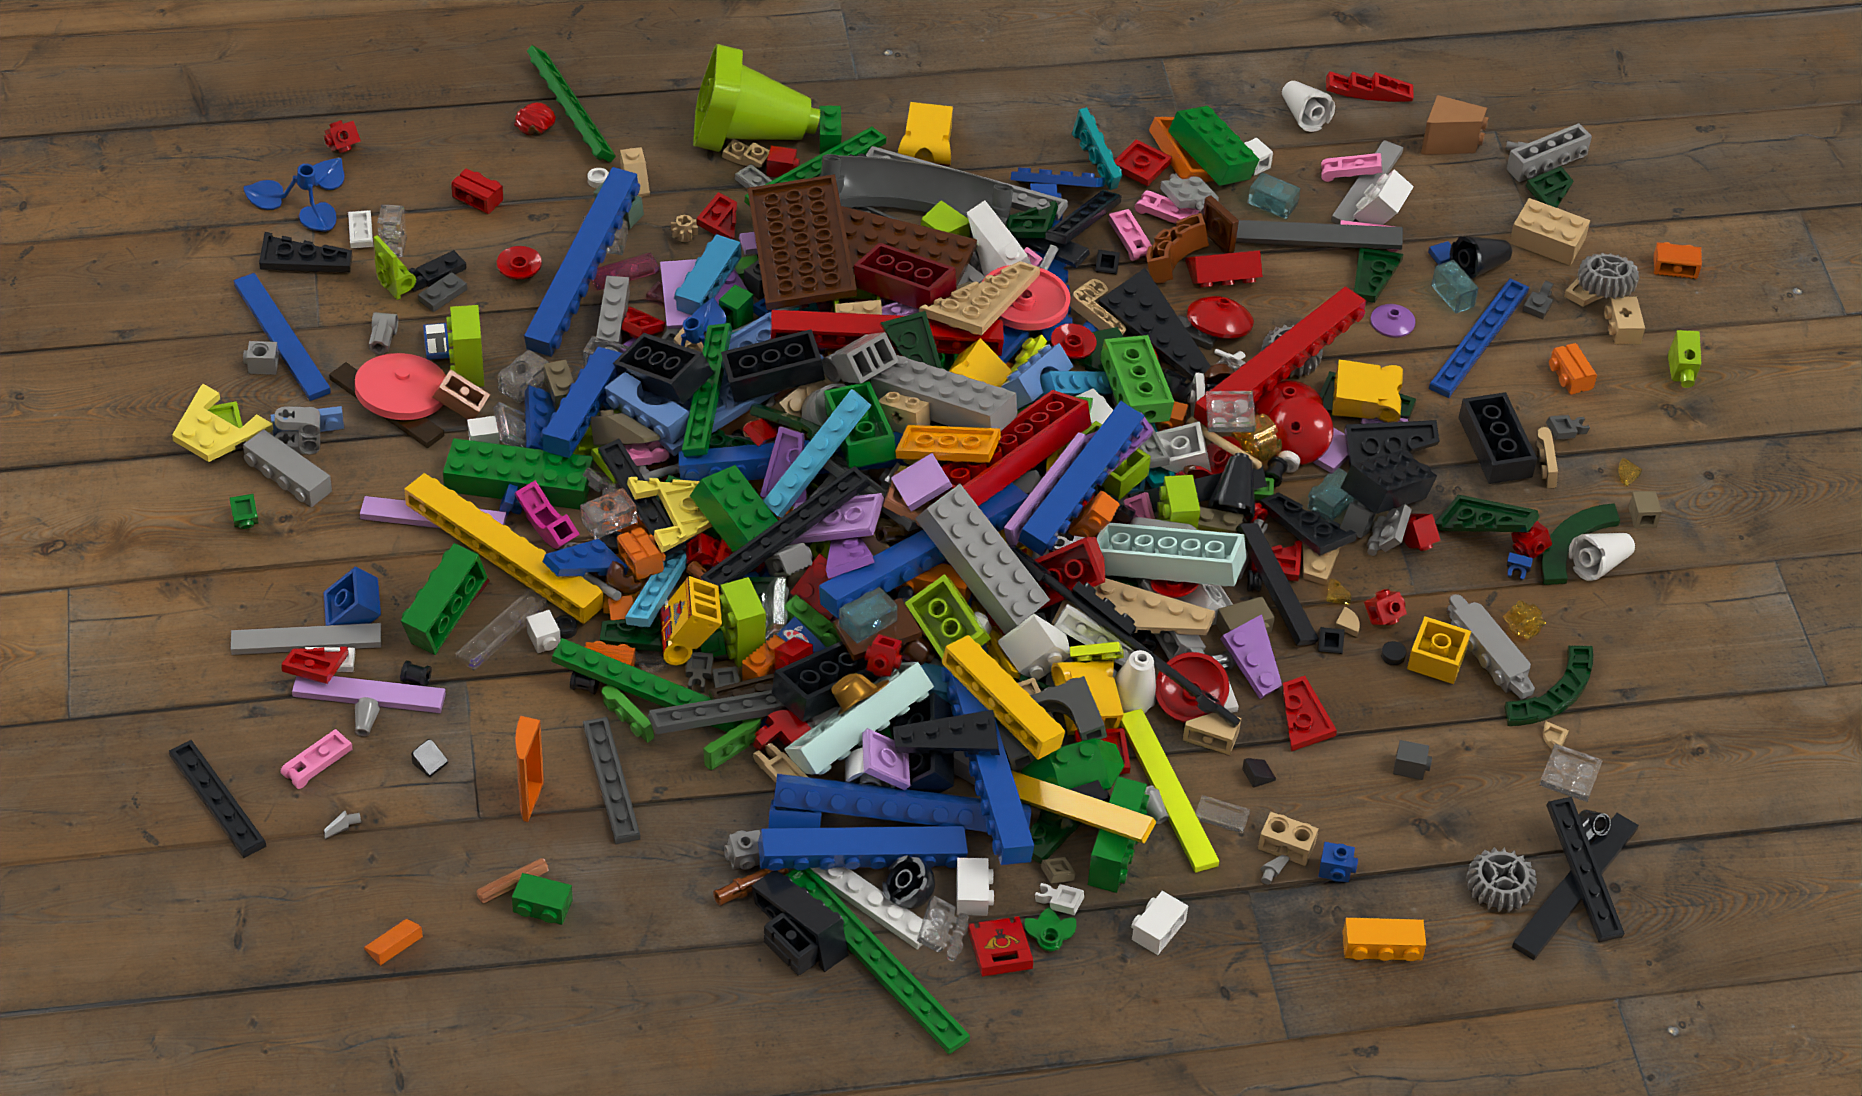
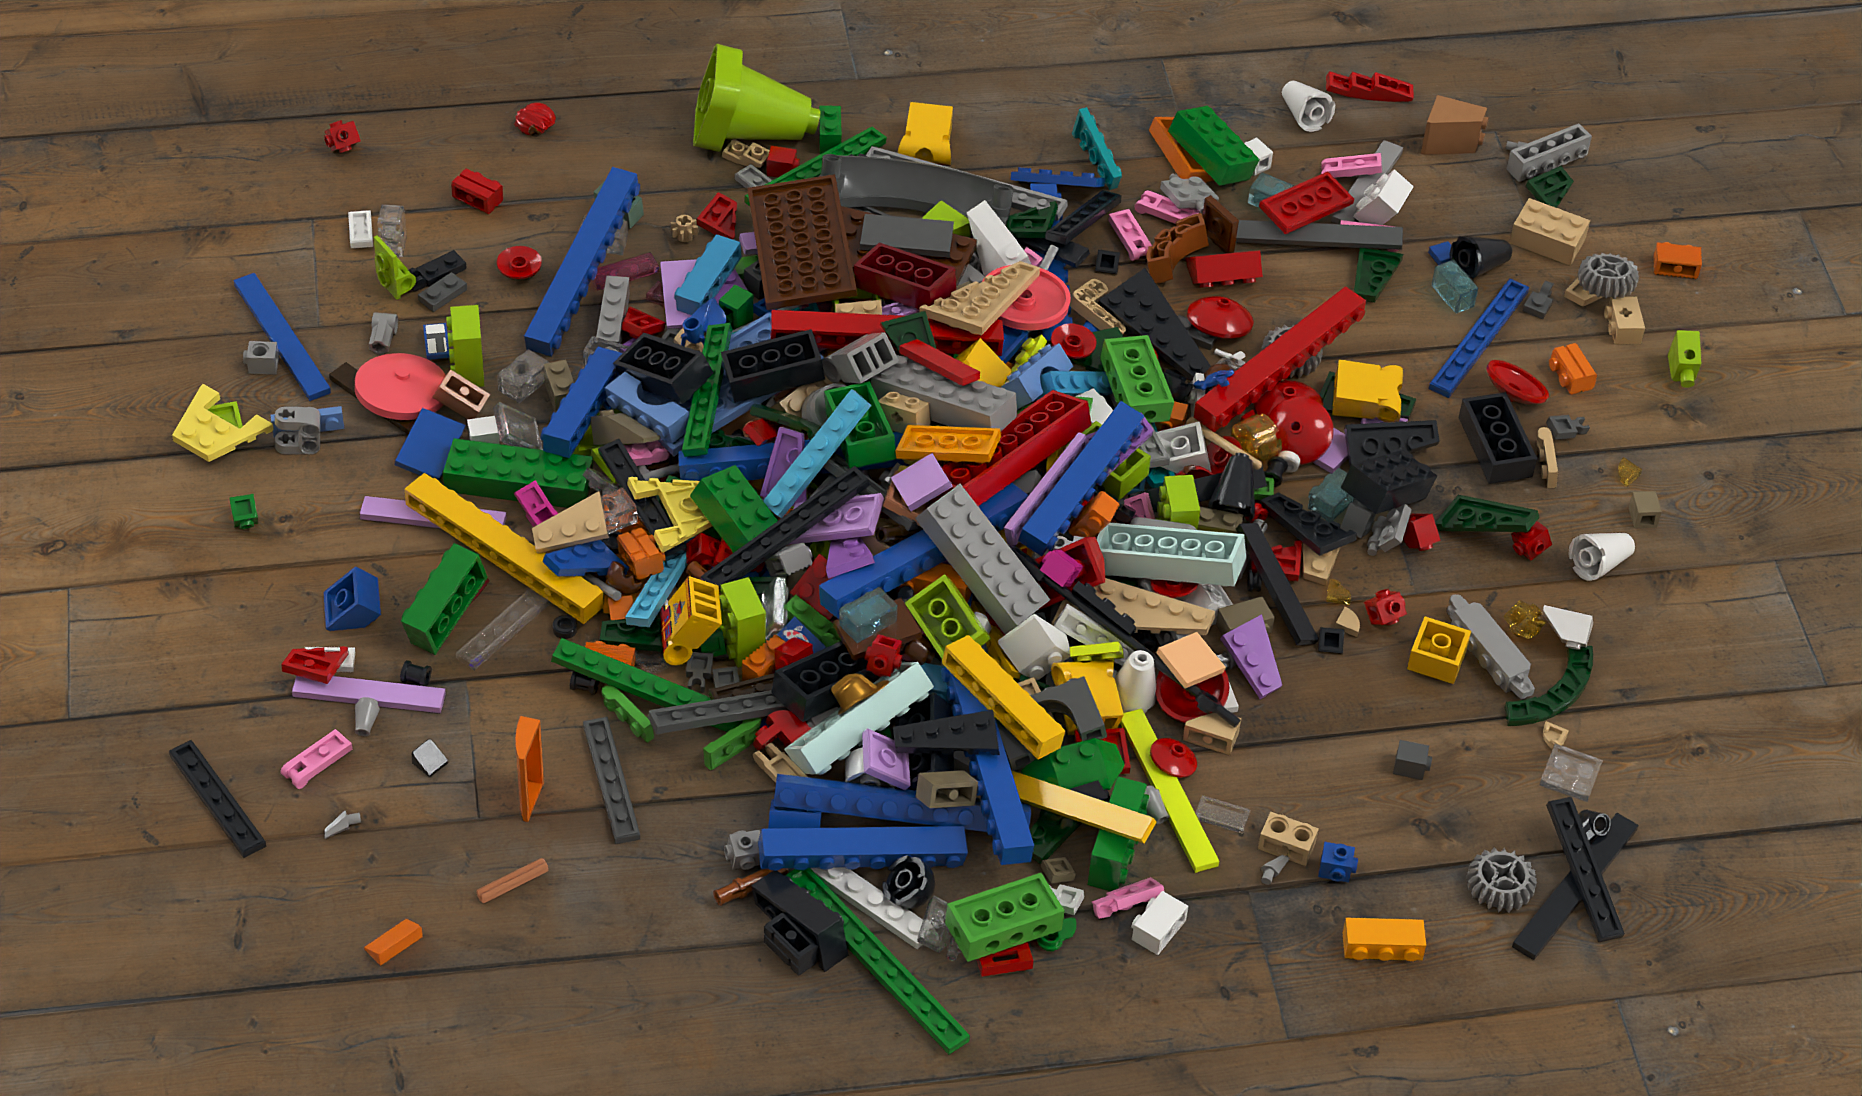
(285, 639): light grey tile -> none
(287, 468): light grey brick -> none
(305, 256): black wing -> none
(318, 217): blue plant -> none
(429, 444): none -> blue tile
(510, 502): blue tile -> none
(537, 415): blue wing -> none
(542, 898): green brick -> none
(543, 631): white brick -> none
(569, 101): green plate -> none
(573, 526): none -> tan wing
(597, 177): white tile -> none
(634, 161): tan slope -> none
(909, 234): none -> dark grey tile
(939, 362): none -> red tile
(946, 789): none -> dark tan brick
(973, 886): white brick -> none
(1004, 917): none -> bright green brick
(1061, 567): none -> dark pink brick
(1126, 897): none -> bright pink hinge
(1142, 162): red plate -> none
(1173, 757): none -> red dish
(1191, 660): none -> light nougat tile
(1215, 378): none -> blue piece
(1230, 411): clear plate -> none
(1257, 771): black slope -> none
(1305, 714): red wing -> none
(1306, 202): none -> red tile
(1392, 320): medium lavender dish -> none
(1393, 653): black tile -> none
(1517, 383): none -> red dish
(1520, 563): blue tile -> none
(1569, 626): none -> white slope
(1588, 520): dark green tile -> none

